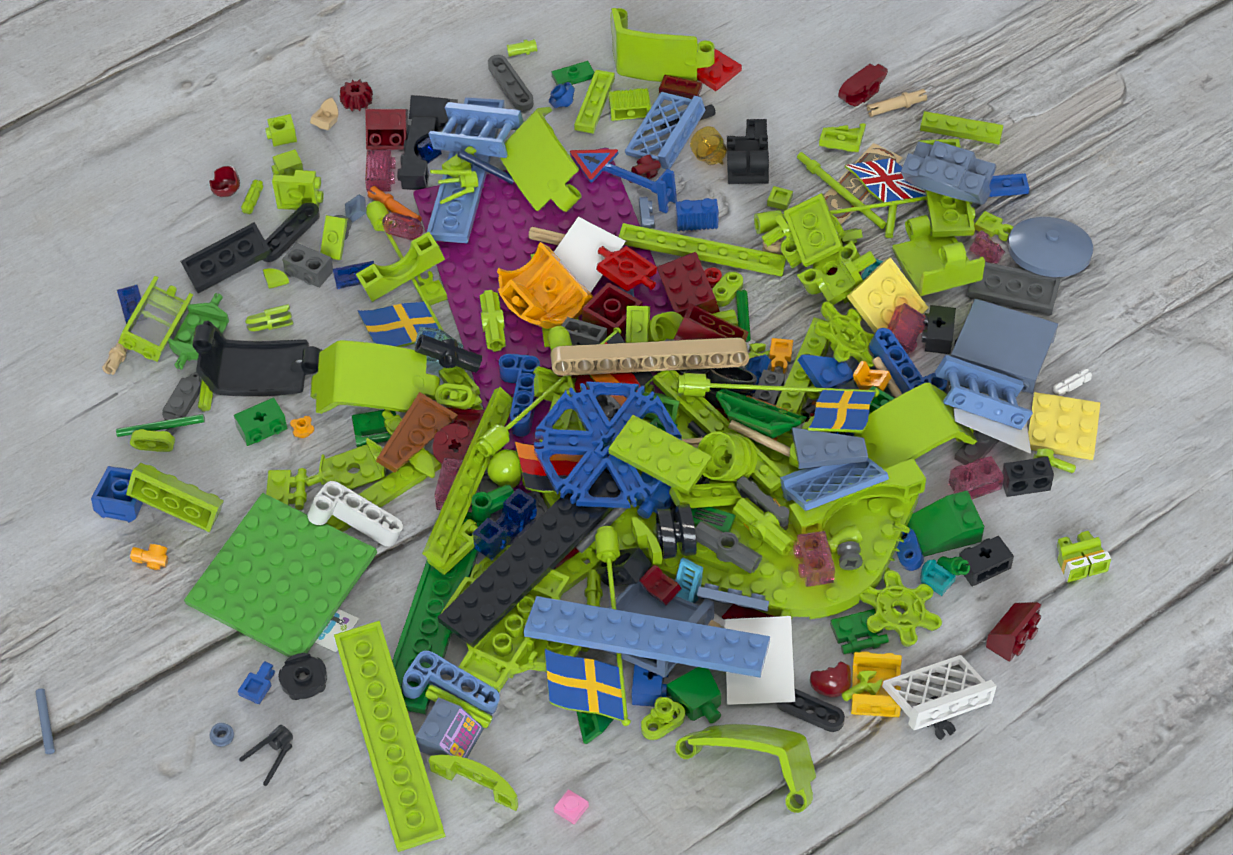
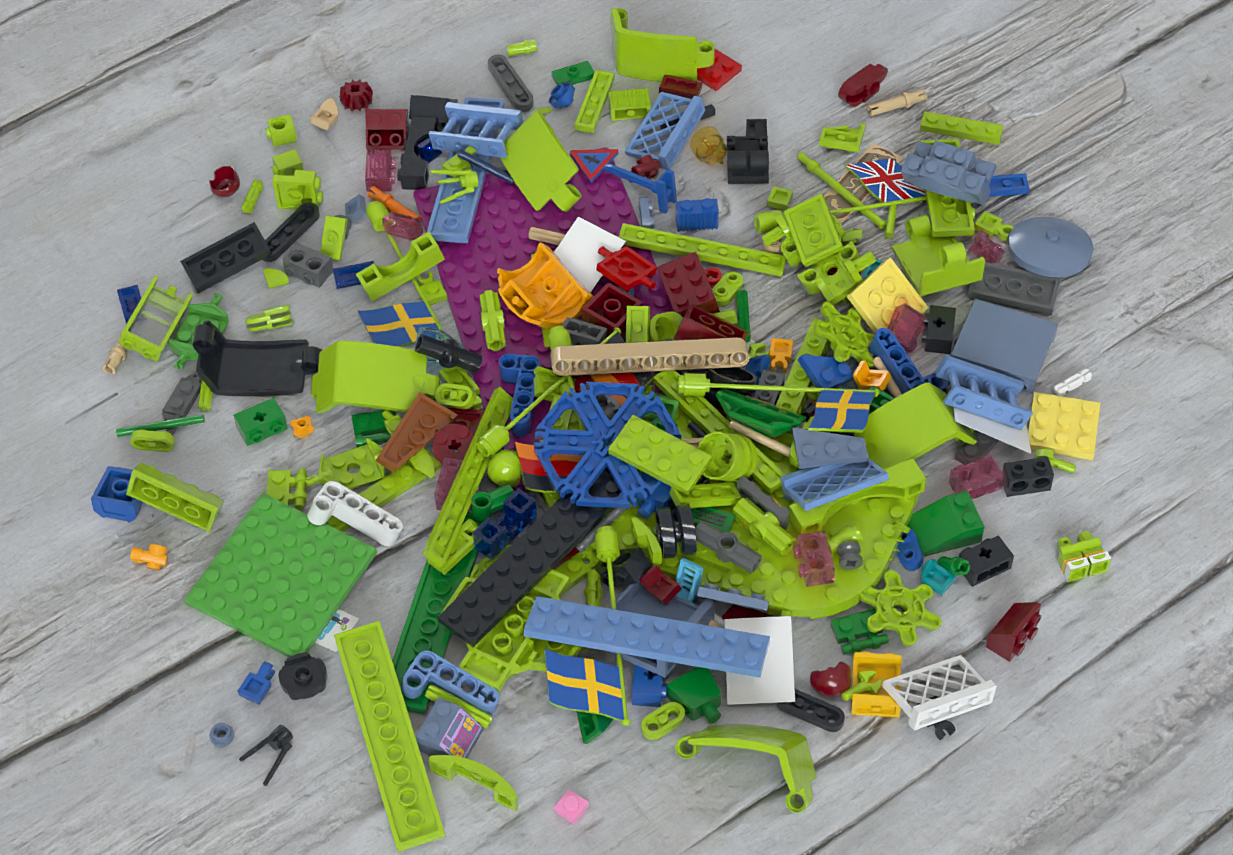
(45, 721): sand blue bar -> none
(664, 703): lime plate -> none

